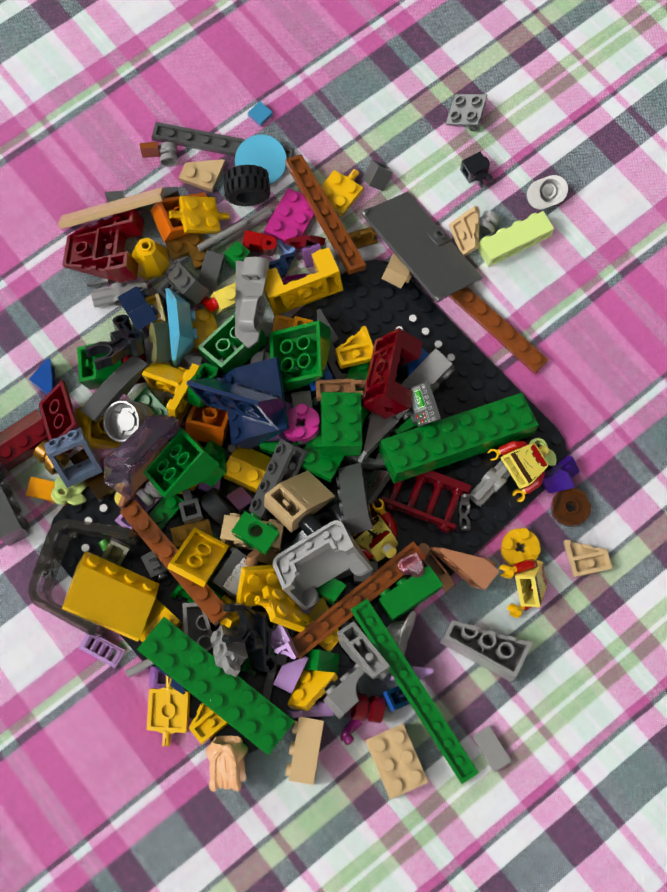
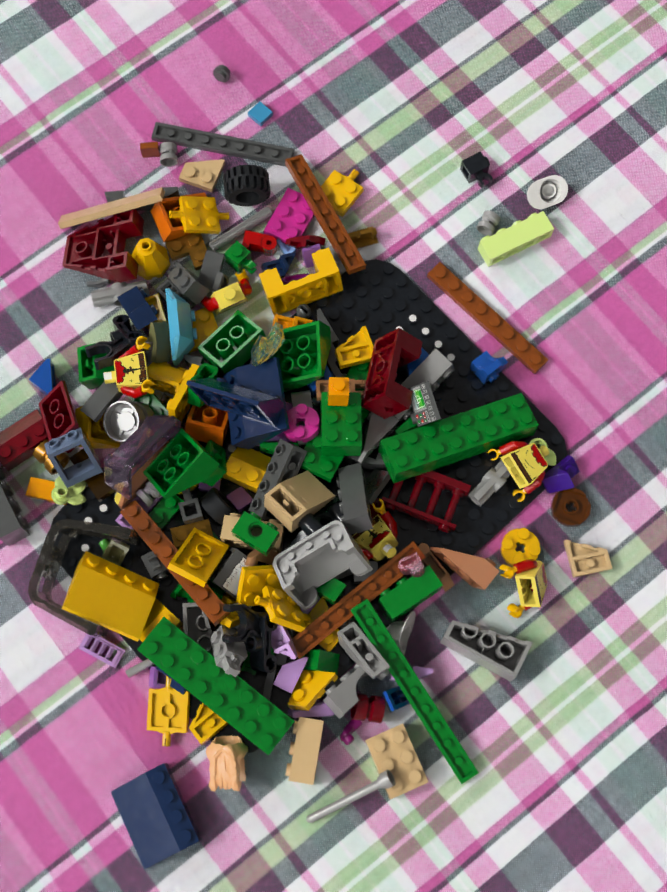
(132, 371): none -> torso
(155, 815): none -> dark blue slope
(220, 281): none -> dark grey tile
(221, 73): none -> dark grey plate
(222, 235): light grey bar -> none
(249, 302): light grey panel -> none
(263, 152): medium azure sticker -> none
(267, 347): none -> clear light blue slope
(300, 313): none -> dark grey hinge
(338, 391): none -> light orange brick
(377, 175): dark grey panel -> none
(385, 780): none -> light grey piece
(396, 272): tan brick -> none
(422, 246): dark grey door -> none
(464, 502): flat silver cap -> none
(466, 231): tan wing -> none
(467, 110): hinge -> none
(487, 367): none -> blue brick
(491, 748): light grey tile -> none

